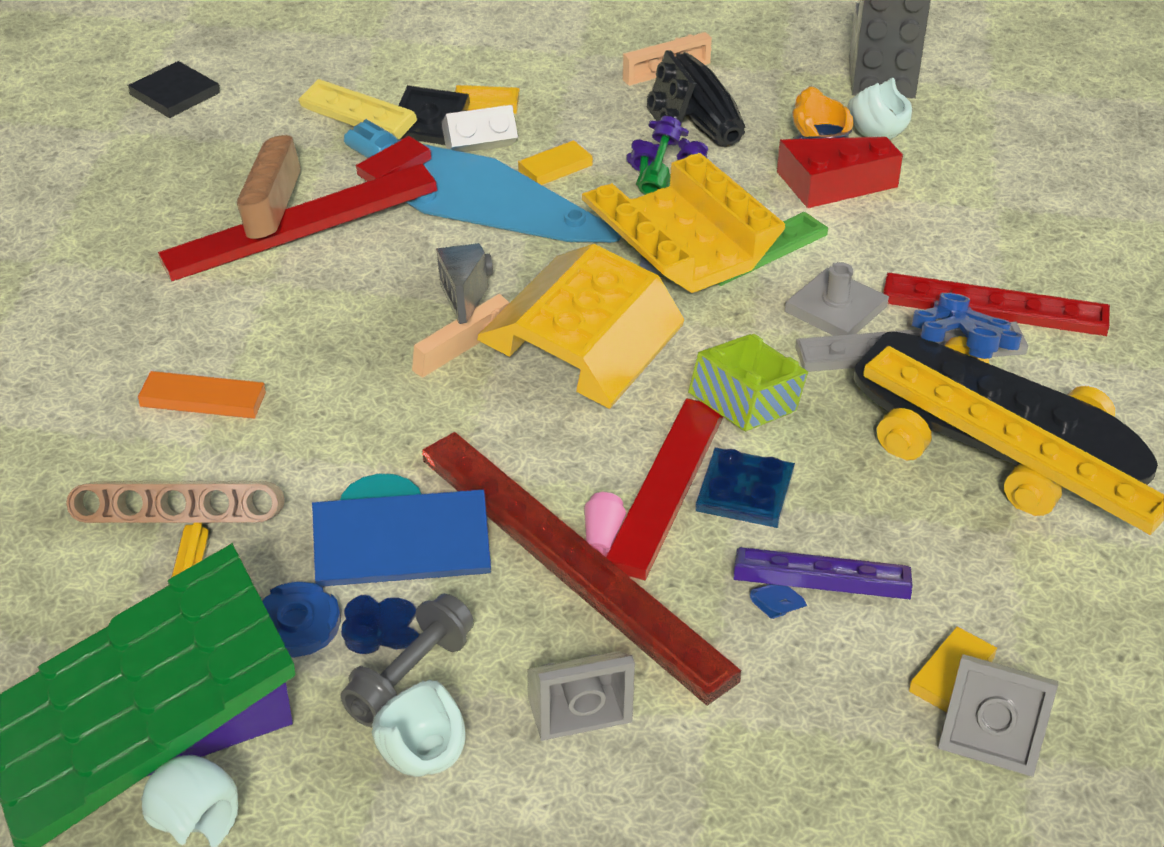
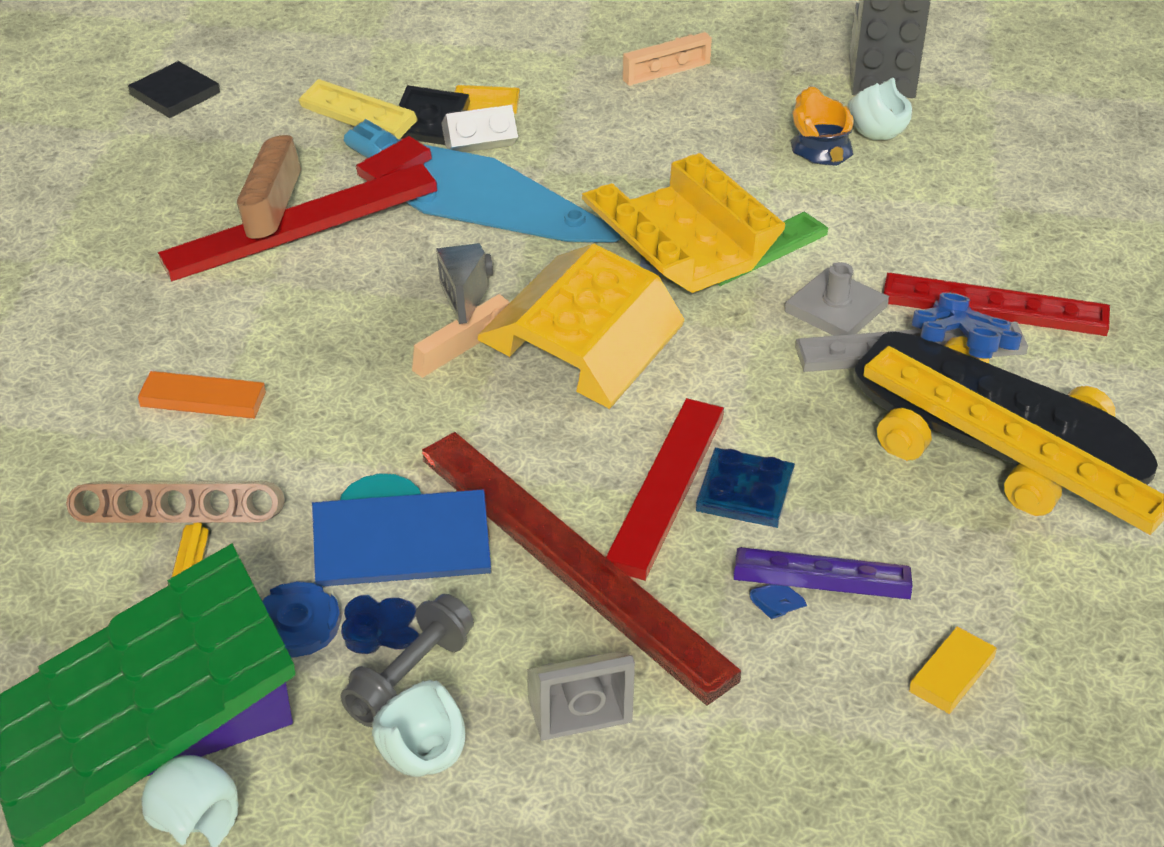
(555, 163): yellow tile -> none
(603, 520): bright pink cone -> none
(648, 157): dark purple plant -> none
(693, 89): black plate -> none
(747, 381): lime container -> none
(838, 168): red wedge -> none
(998, 715): light grey tile -> none

